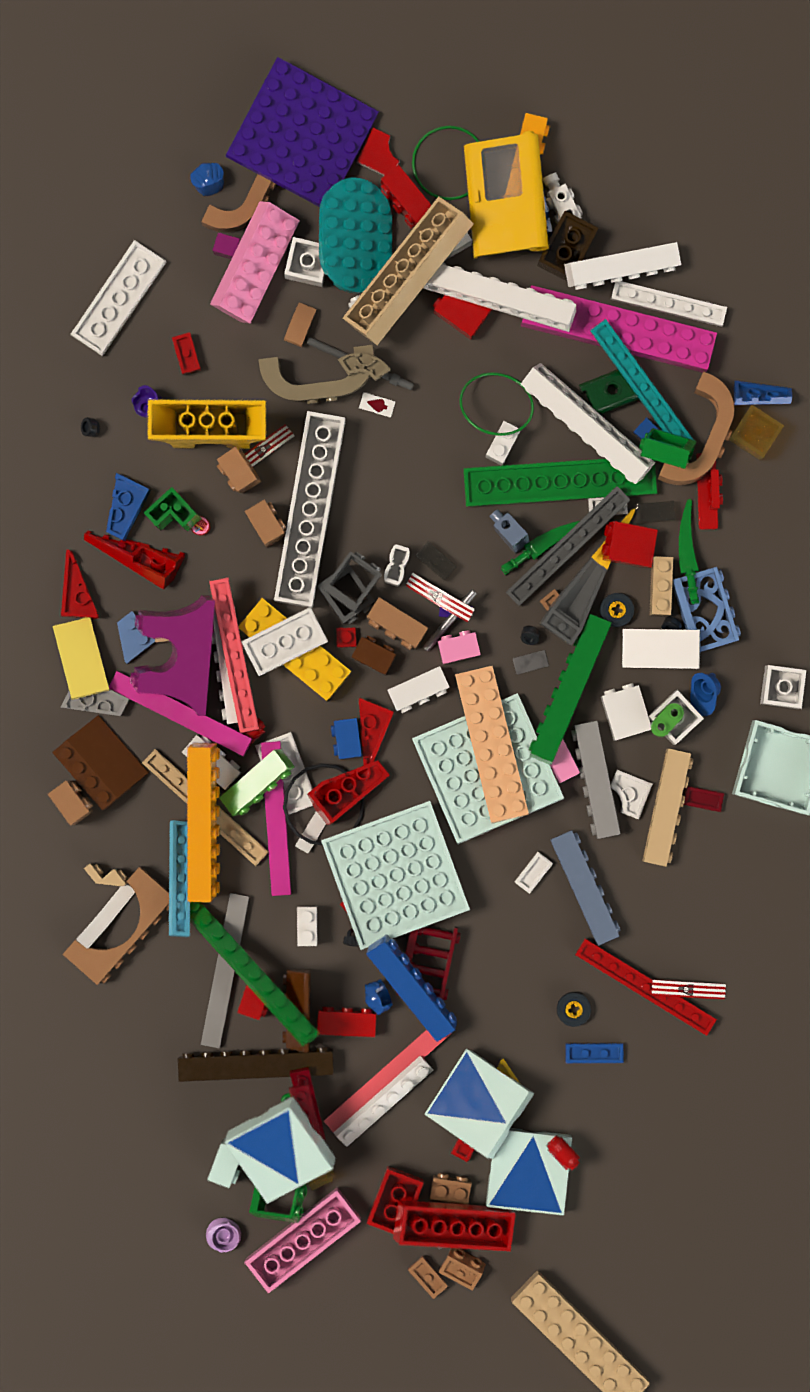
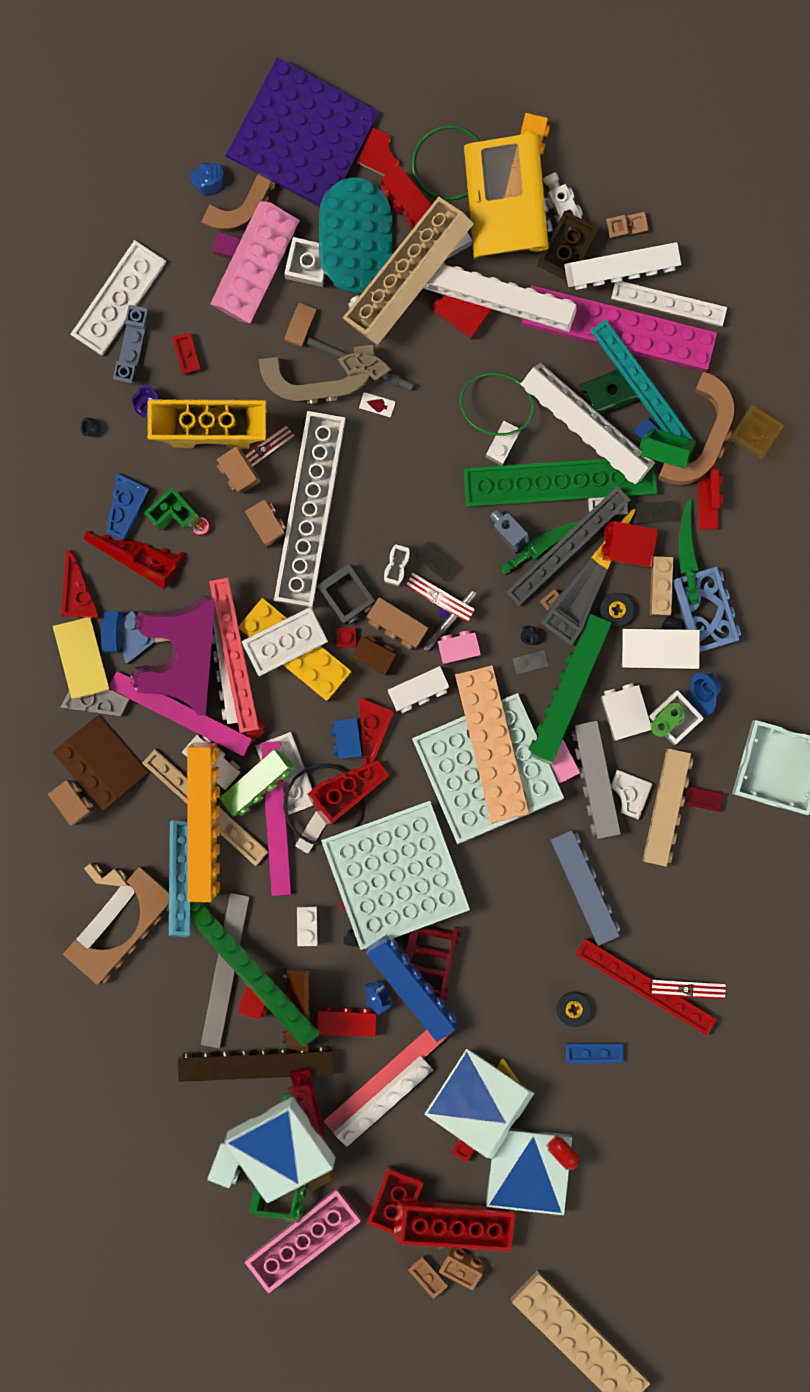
(110, 635): none -> blue slope
(132, 344): none -> sand blue slope
(223, 1235): lavender piece -> none
(359, 559): dark grey window -> none
(450, 1189): medium nougat bracket -> none
(533, 872): white tile -> none
(627, 225): none -> medium nougat slope
(753, 393): blue wing -> none
(783, 687): white brick -> none

